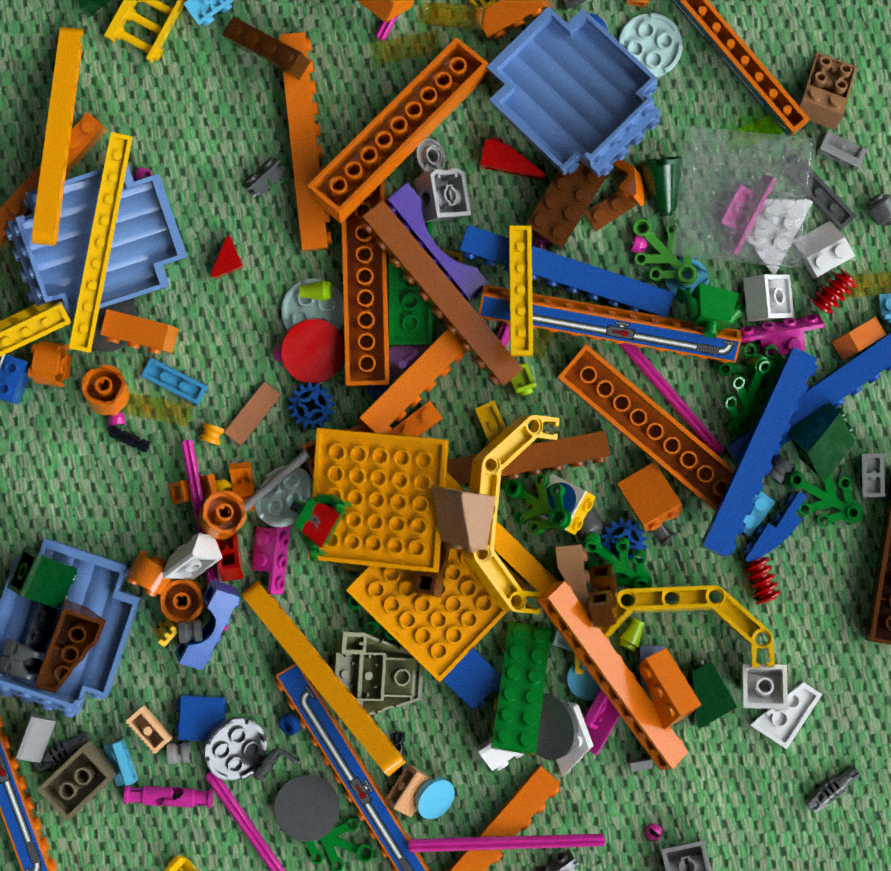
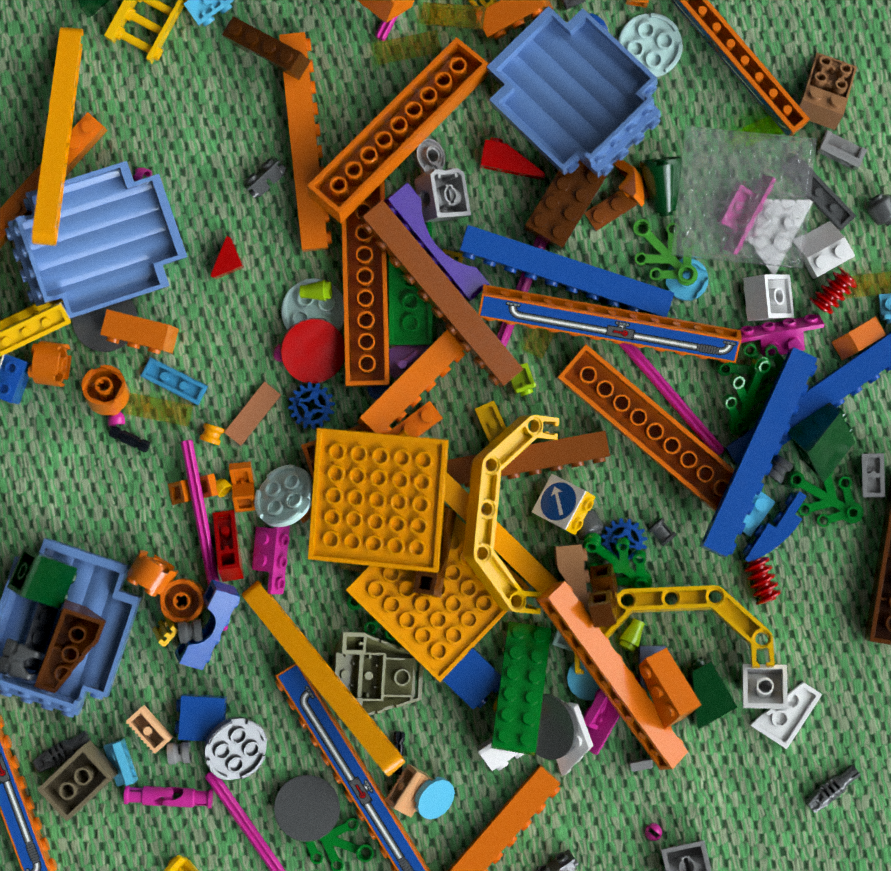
(34, 737): light grey slope -> none
(100, 242): yellow plate -> none
(193, 558): white slope -> none
(234, 515): orange brick -> none
(262, 771): dark grey piece -> none
(287, 470): light grey bar -> none
(289, 724): blue tile -> none
(318, 521): torso -> none
(463, 517): medium nougat slope -> none
(506, 842): dark pink axle -> none
(520, 291): yellow plate -> none
(541, 505): green plant -> none
(639, 244): dark pink hinge -> none
(650, 497): orange brick -> none
(711, 307): green torso -> none

